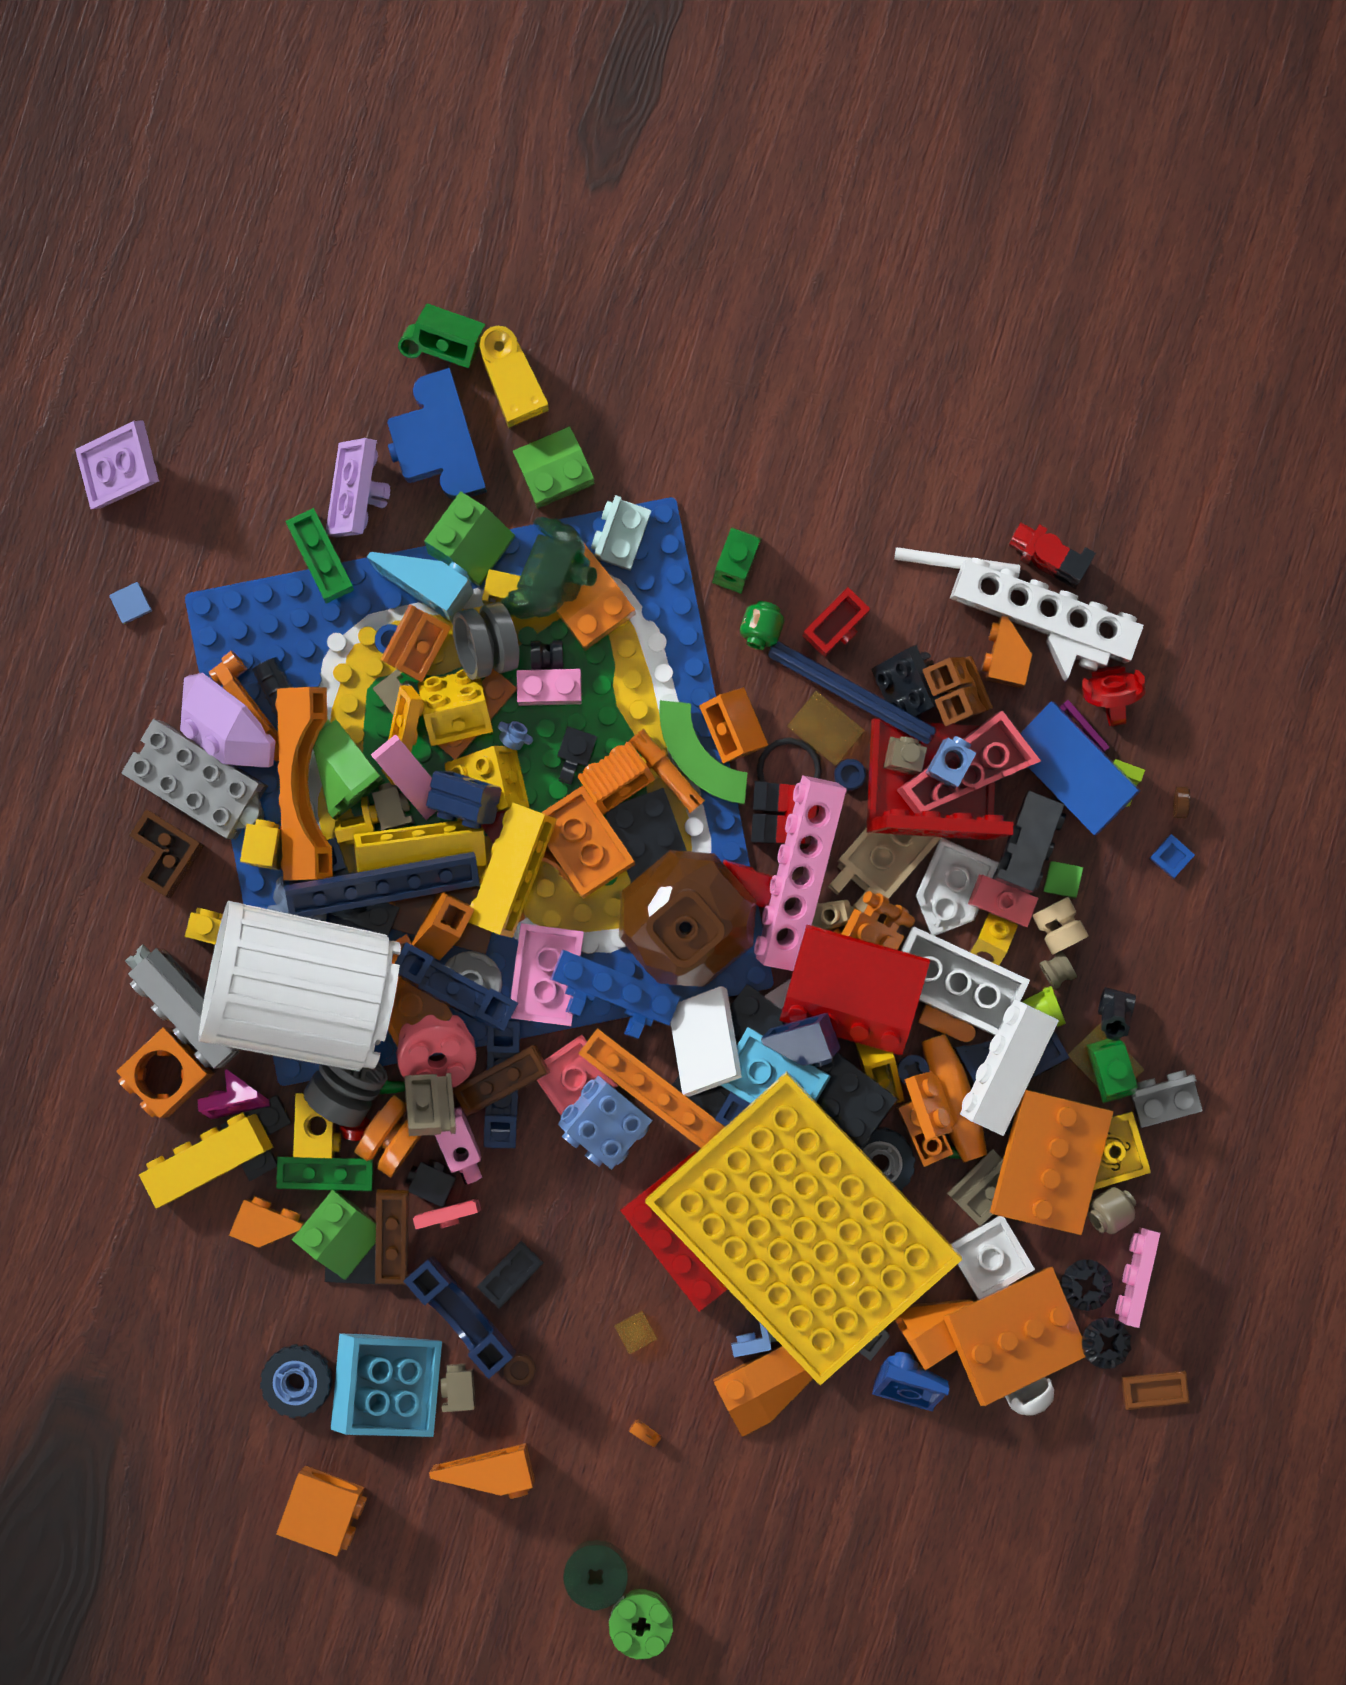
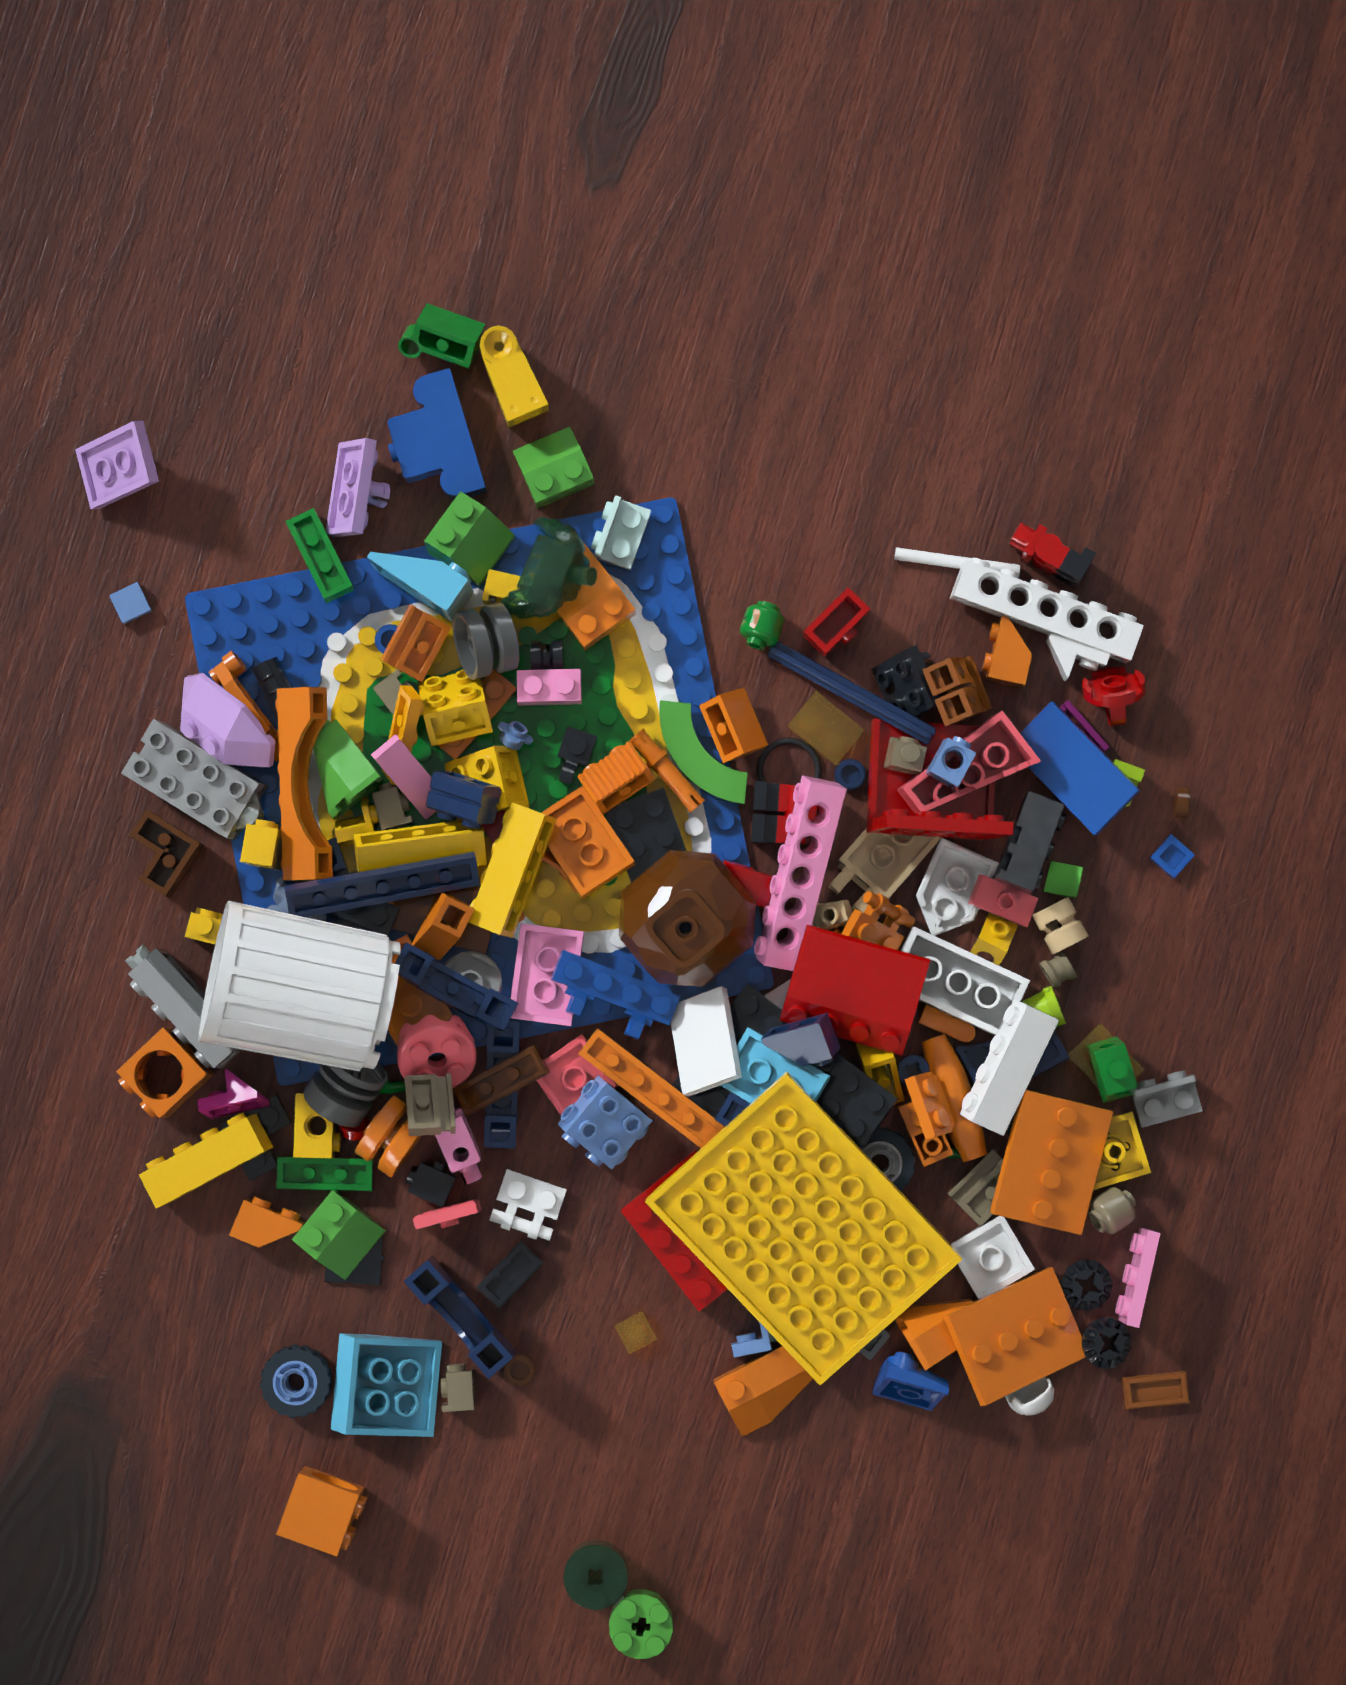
(392, 1236): reddish brown tile -> none
(493, 1472): orange slope -> none
(532, 1195): none -> white plate
(645, 1433): orange tile -> none
(736, 560): green torso -> none
(1116, 1012): black piece -> none

